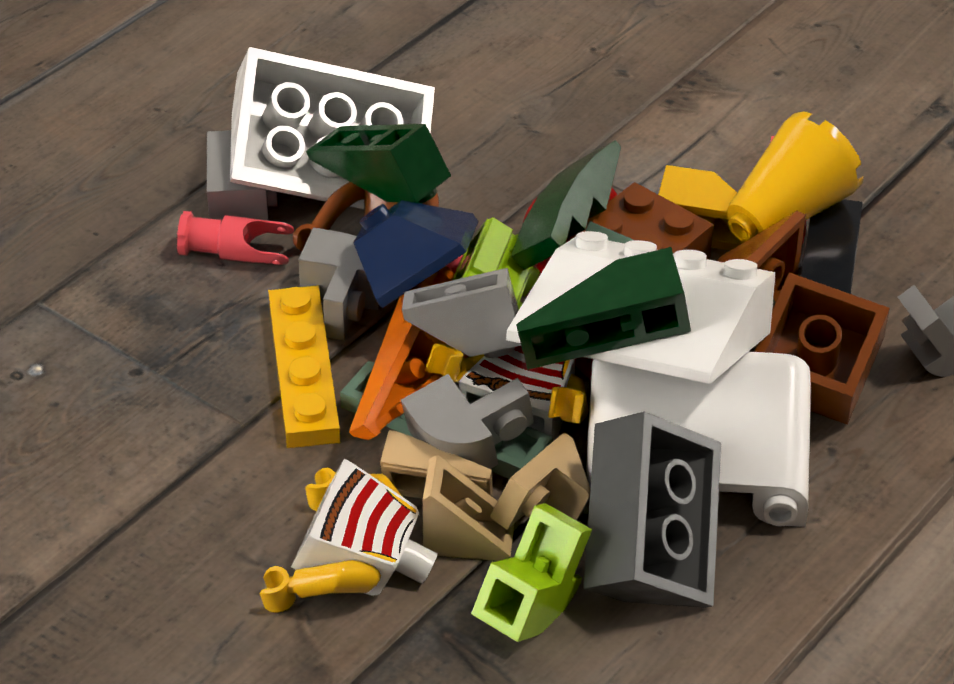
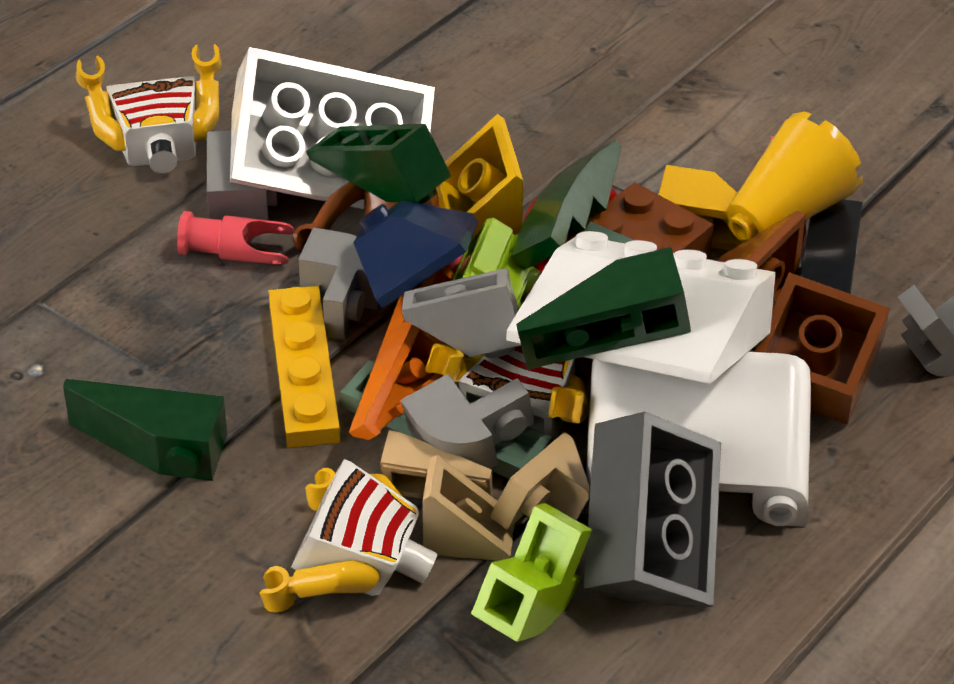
(155, 427): none -> dark green slope
(156, 118): none -> torso
(485, 178): none -> yellow slope

